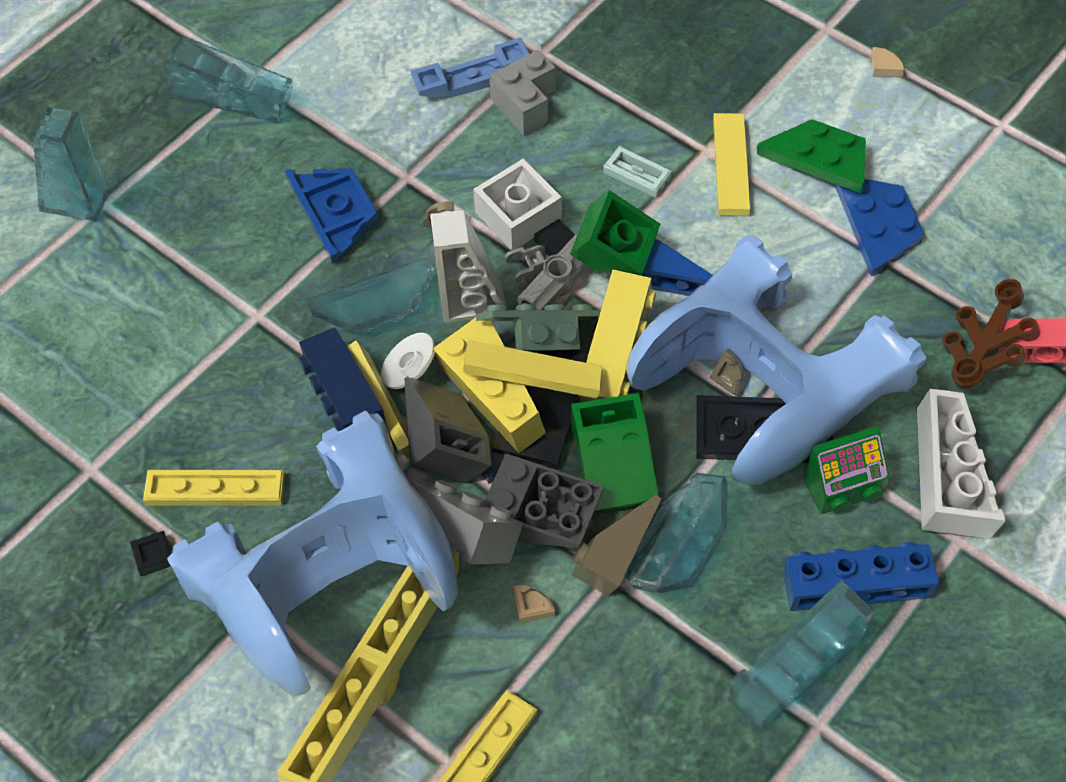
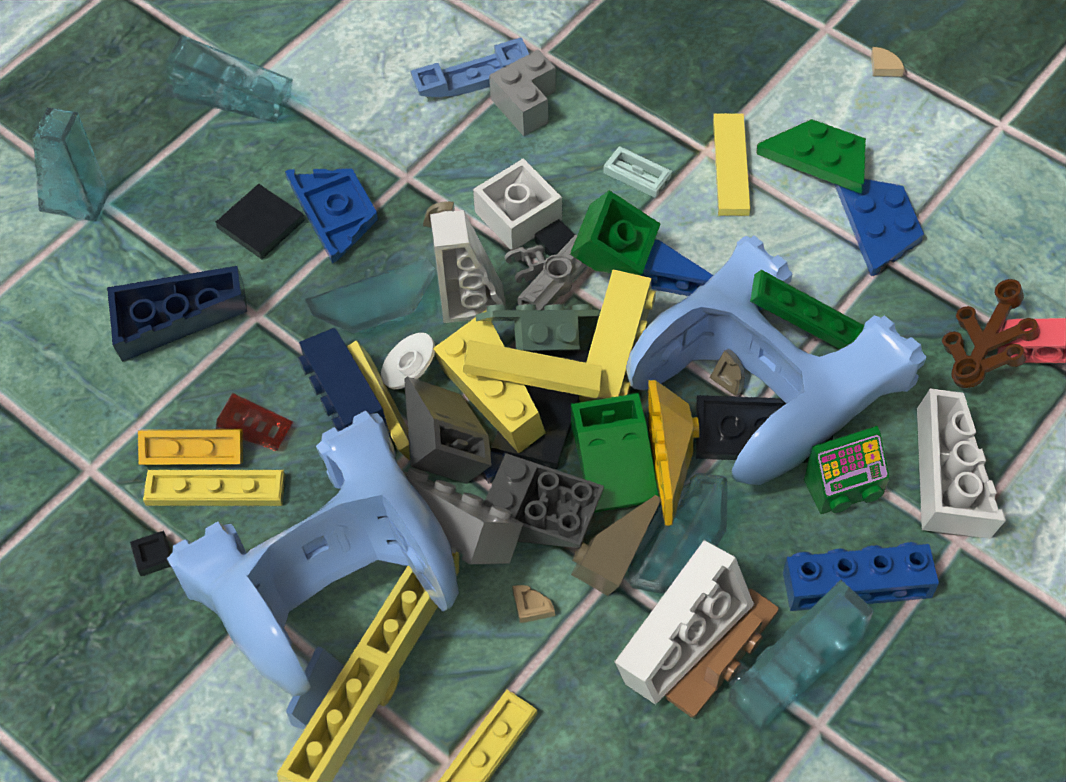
(171, 308): none -> dark blue wedge
(190, 446): none -> yellow plate
(249, 409): none -> clear red slope
(260, 221): none -> black tile
(321, 675): none -> medium blue slope
(671, 442): none -> yellow wedge
(685, 623): none -> white wedge
(723, 658): none -> medium nougat bracket
(804, 310): none -> green tile

